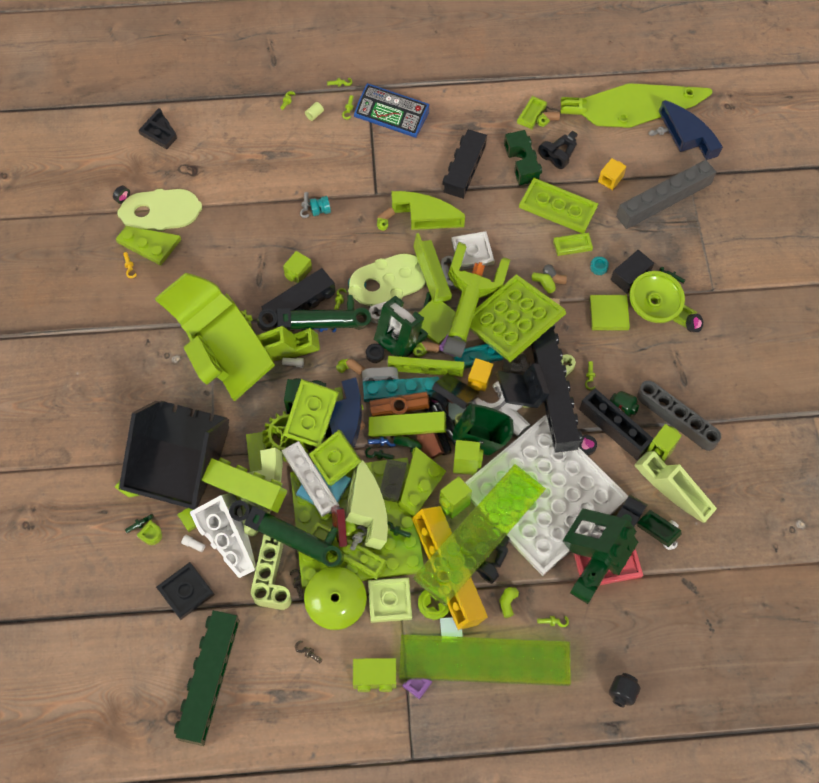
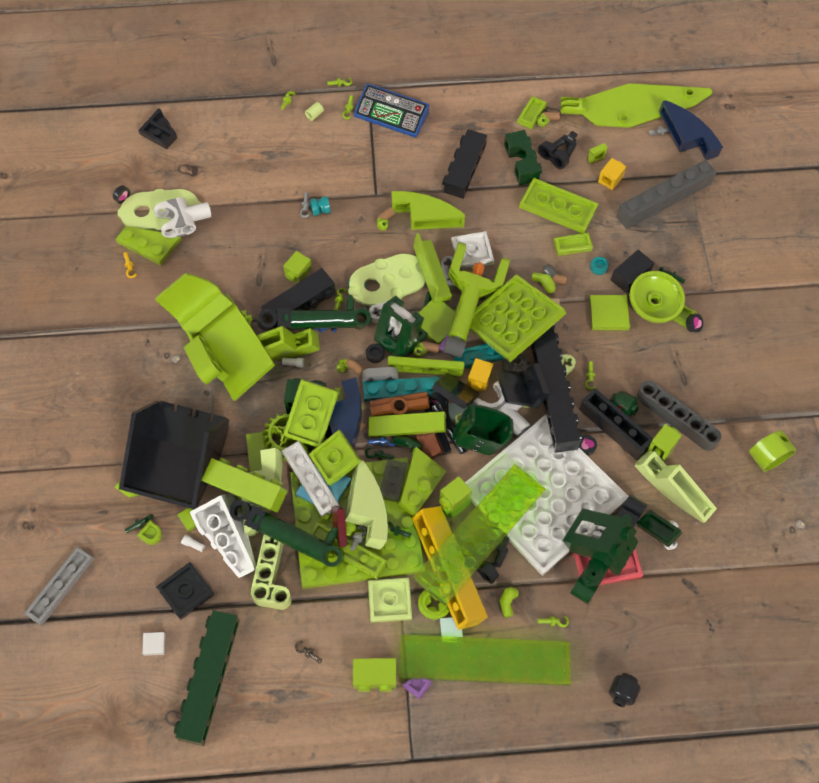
(59, 586): none -> light grey tile
(154, 643): none -> white tile
(181, 215): none -> white connector
(297, 583): clear smoke hand -> none
(350, 603): lime dish -> none
(467, 457): lime brick -> none
(597, 153): none -> lime tile
(772, 450): none -> lime piece

